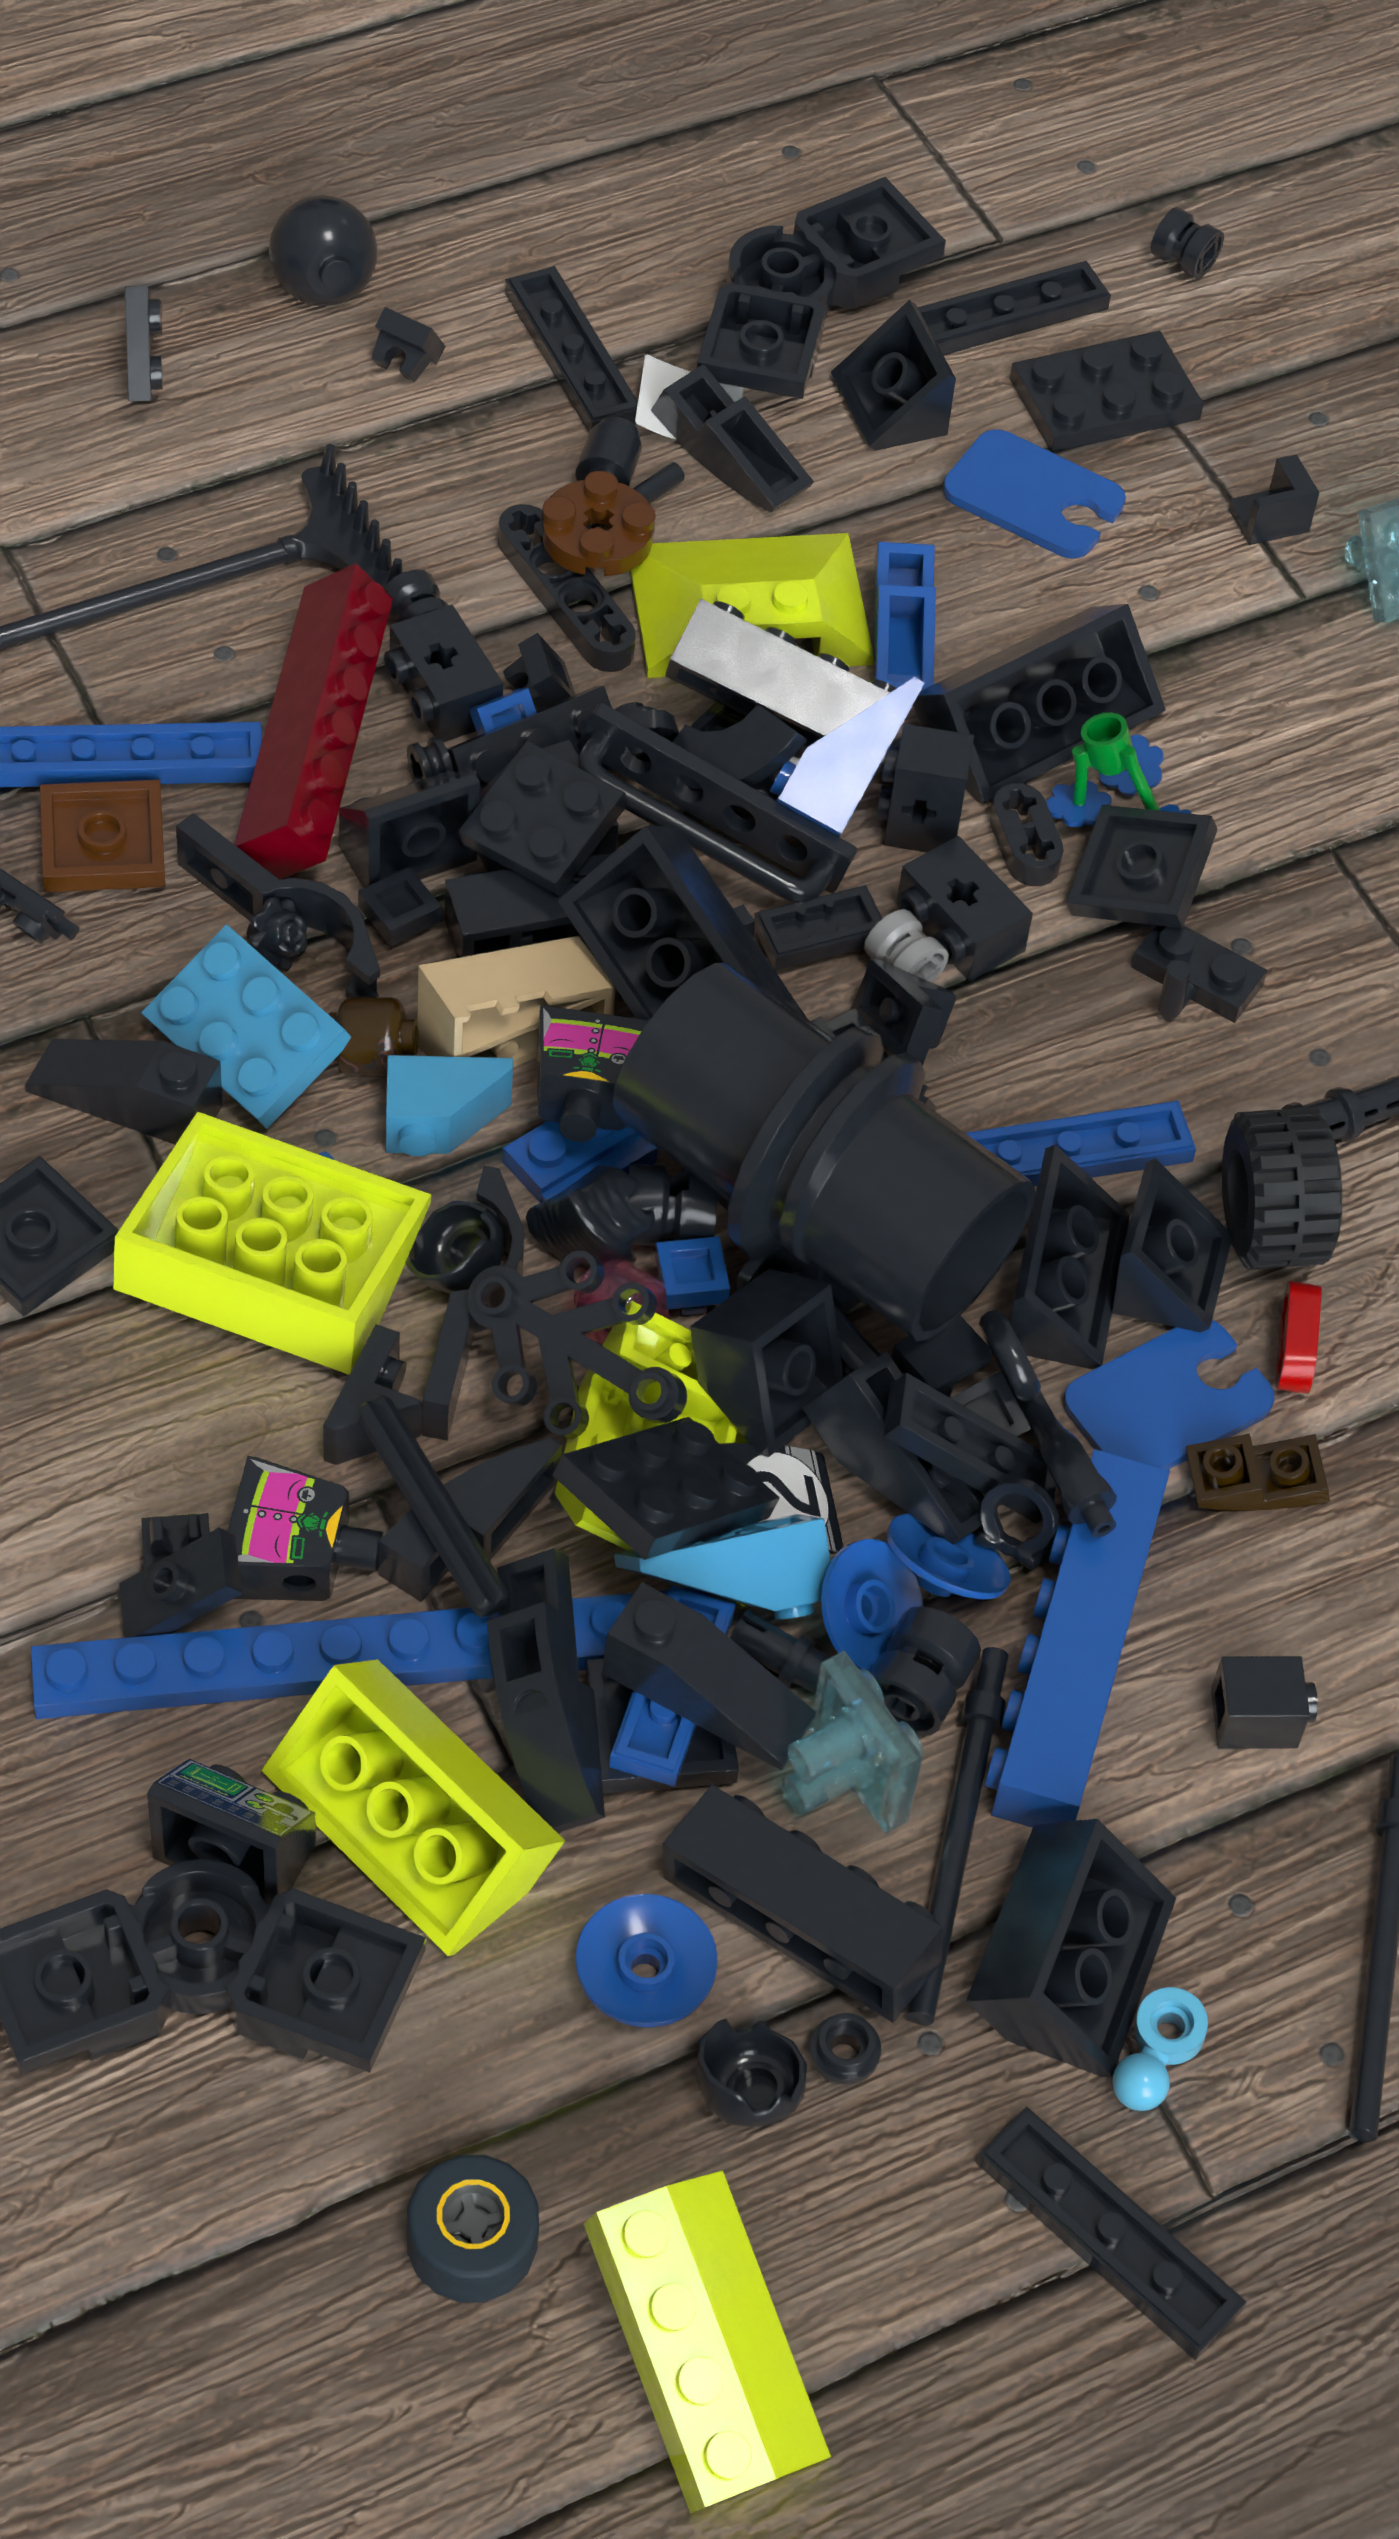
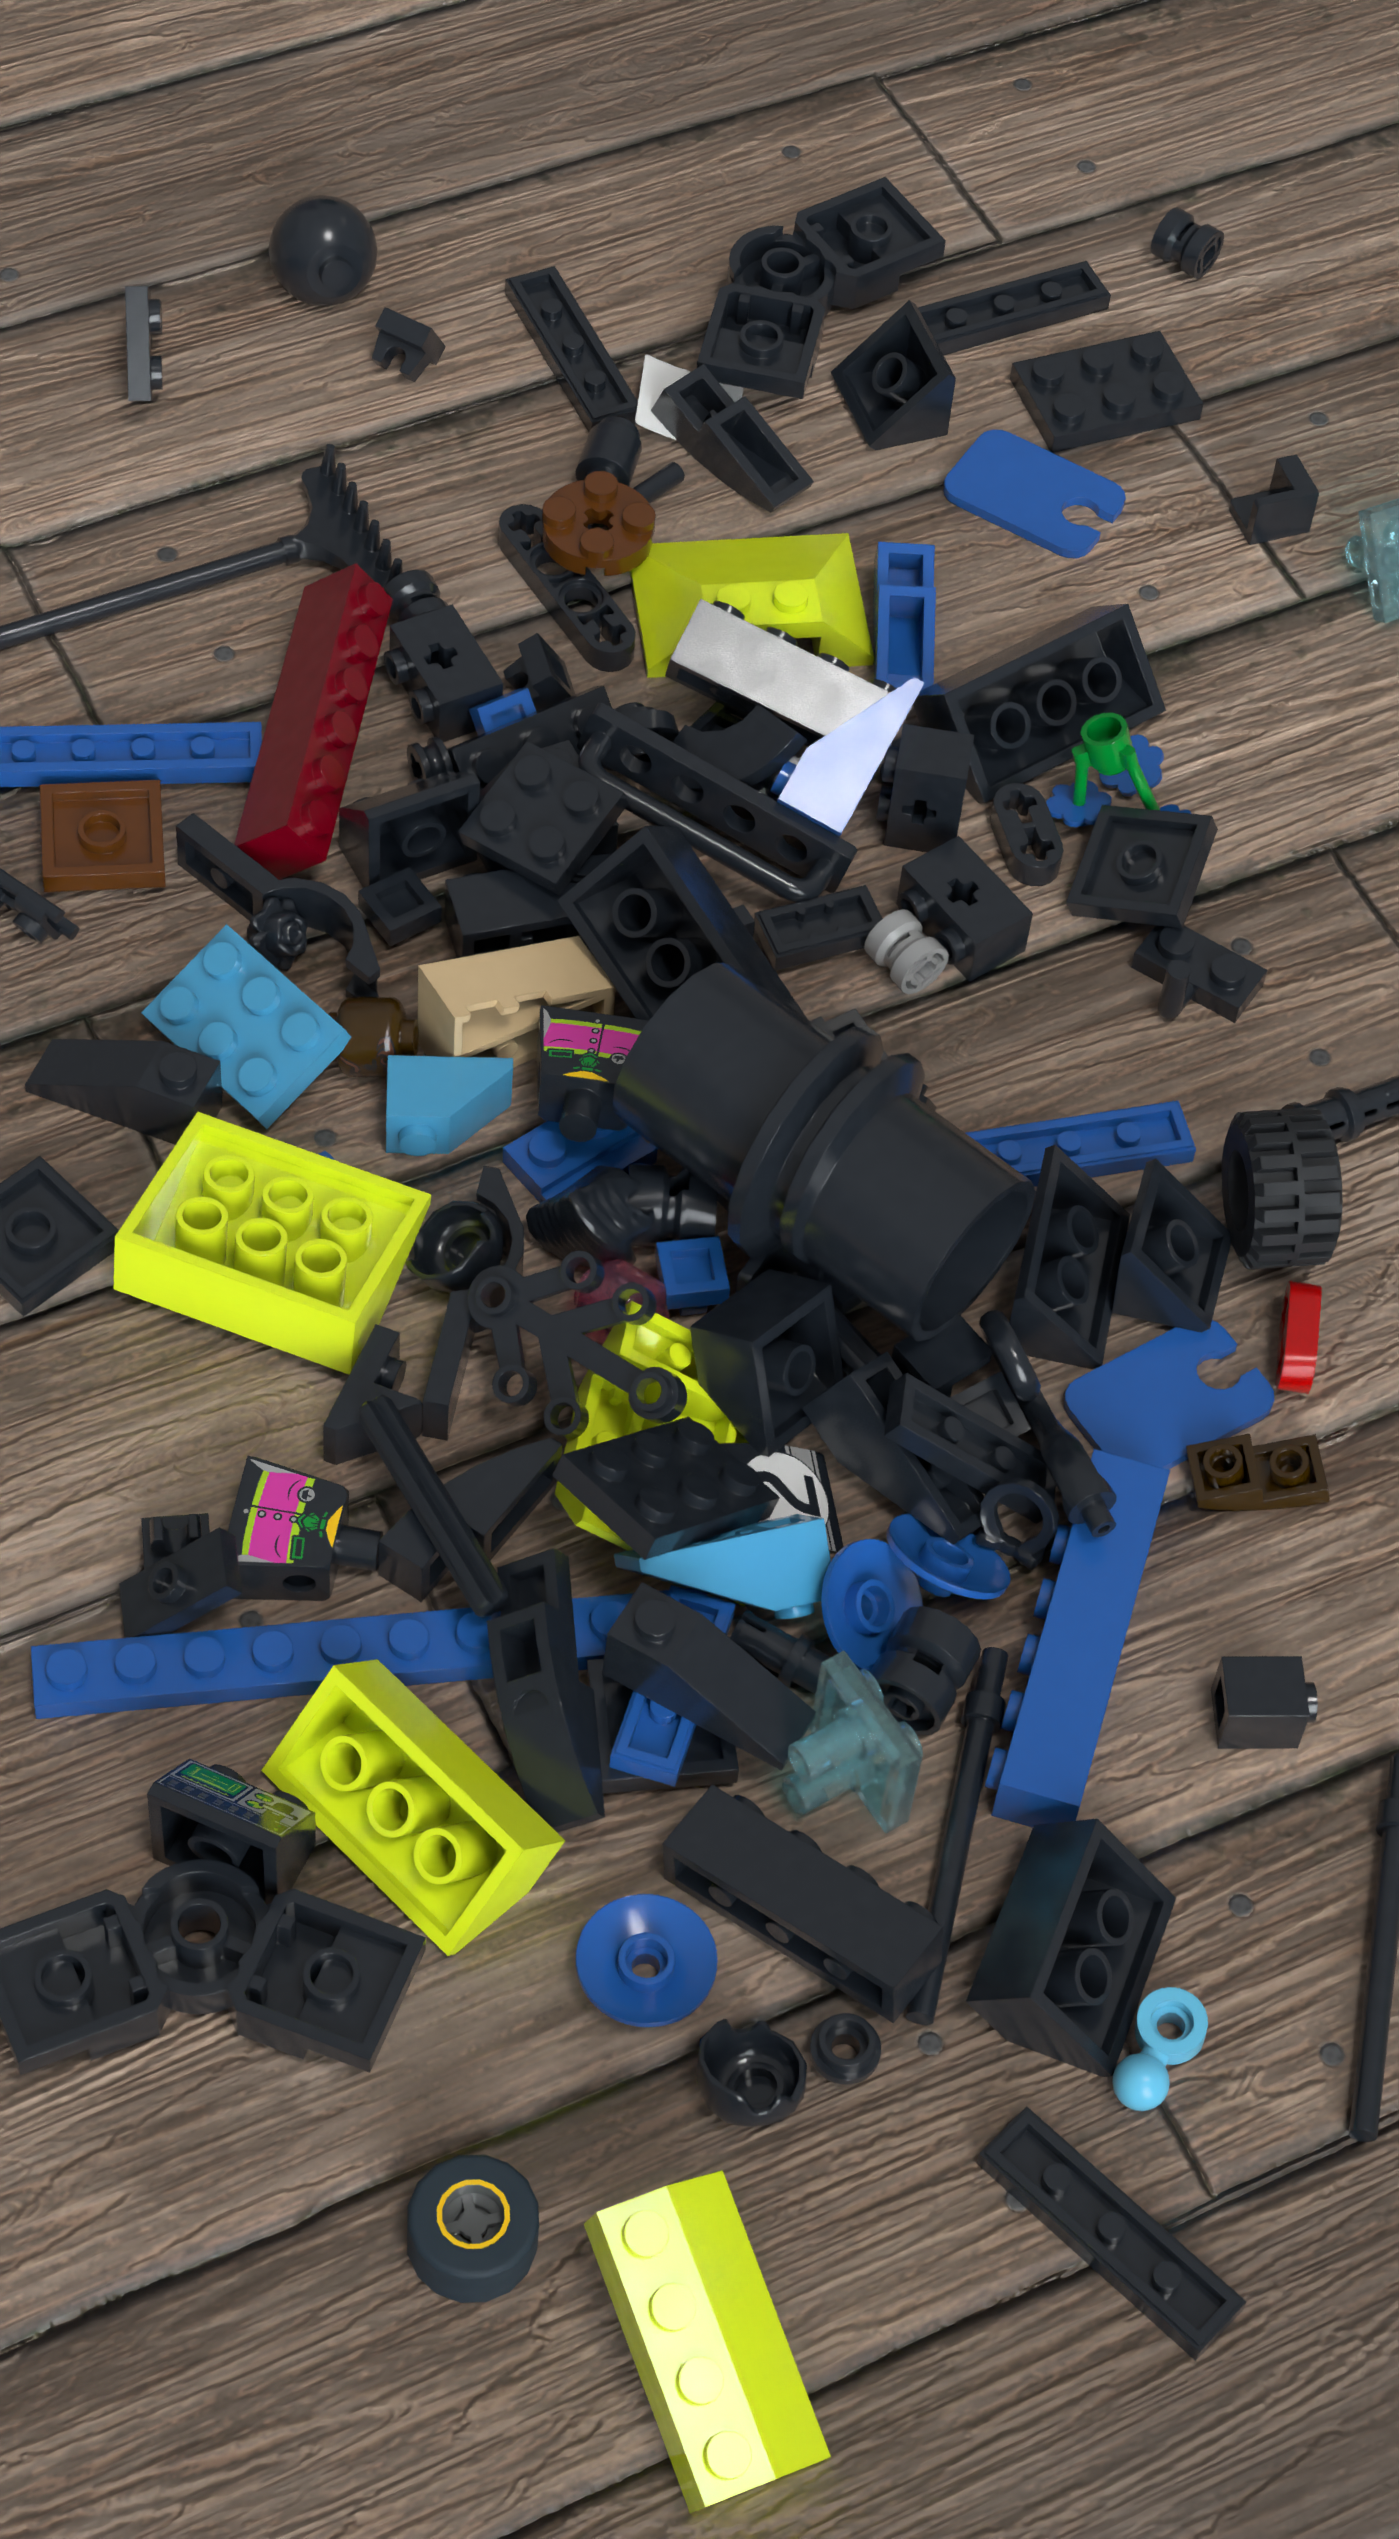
(903, 1008): black slope -> none

